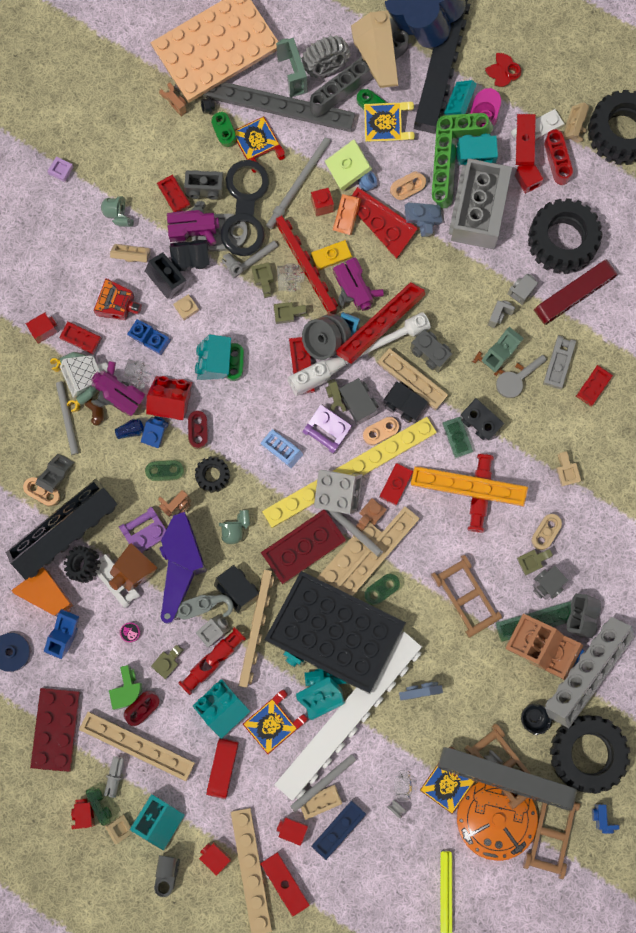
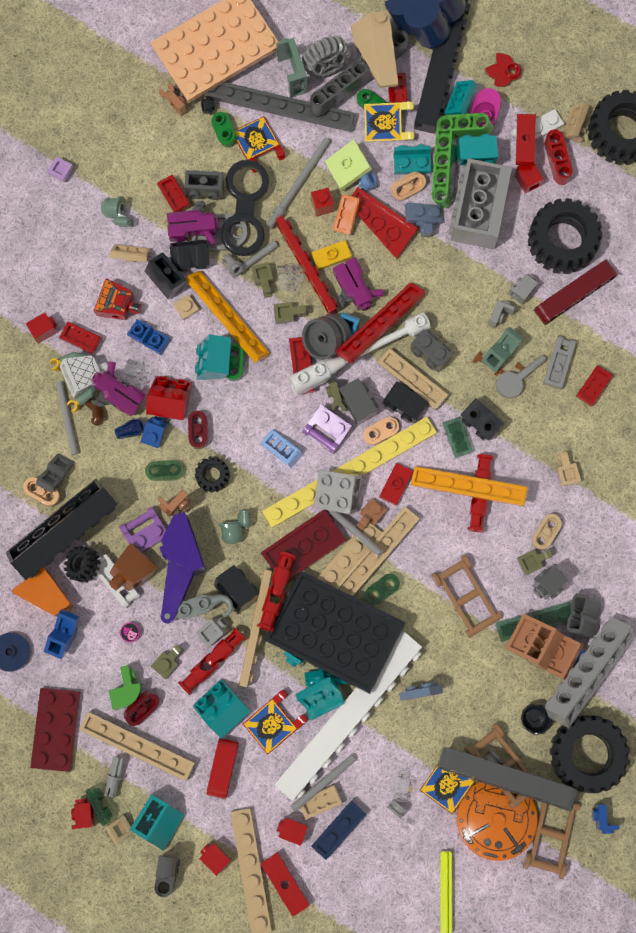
(227, 316): none -> light orange tile
(279, 579): none -> red piece
(398, 93): none -> red plate
(412, 159): none -> teal bracket

